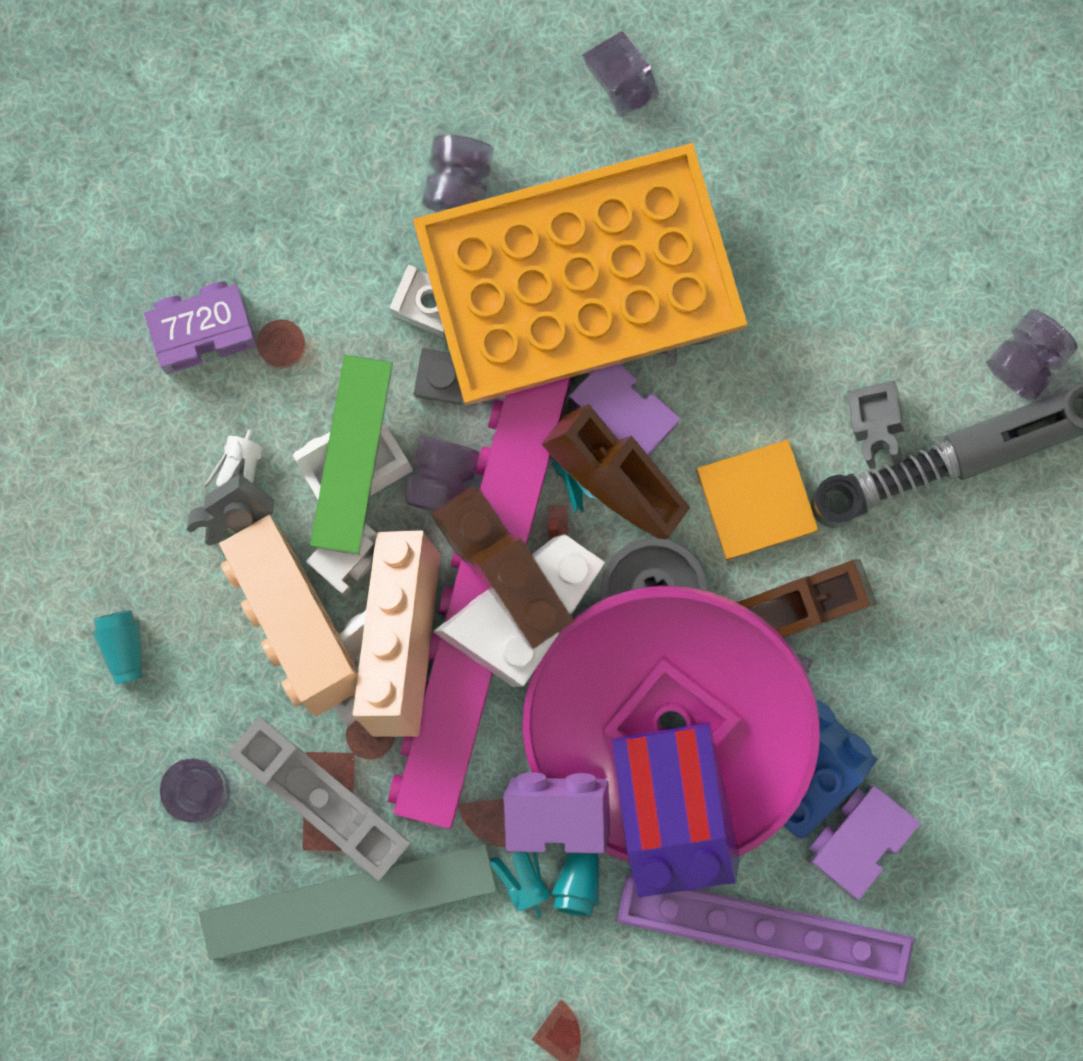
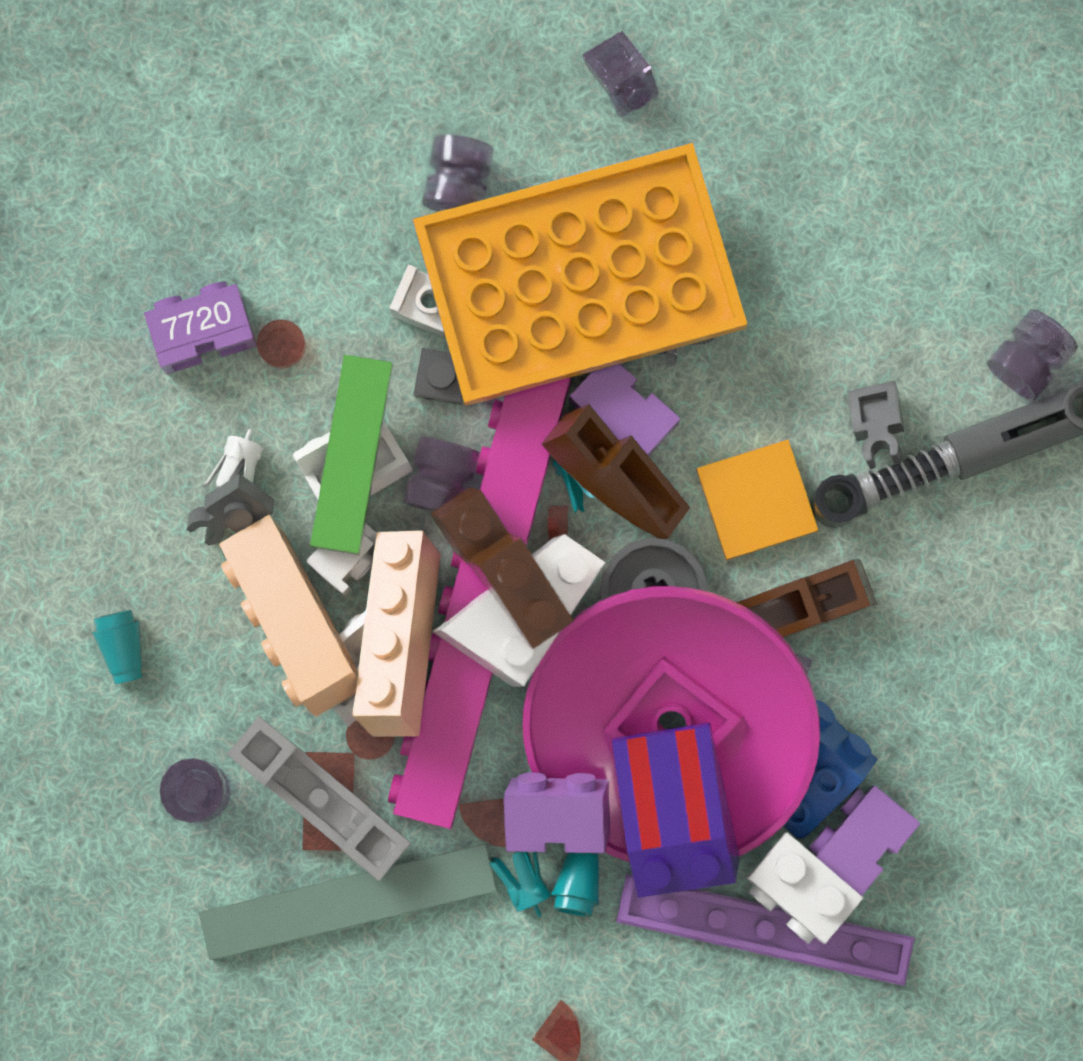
(803, 889): none -> white bracket

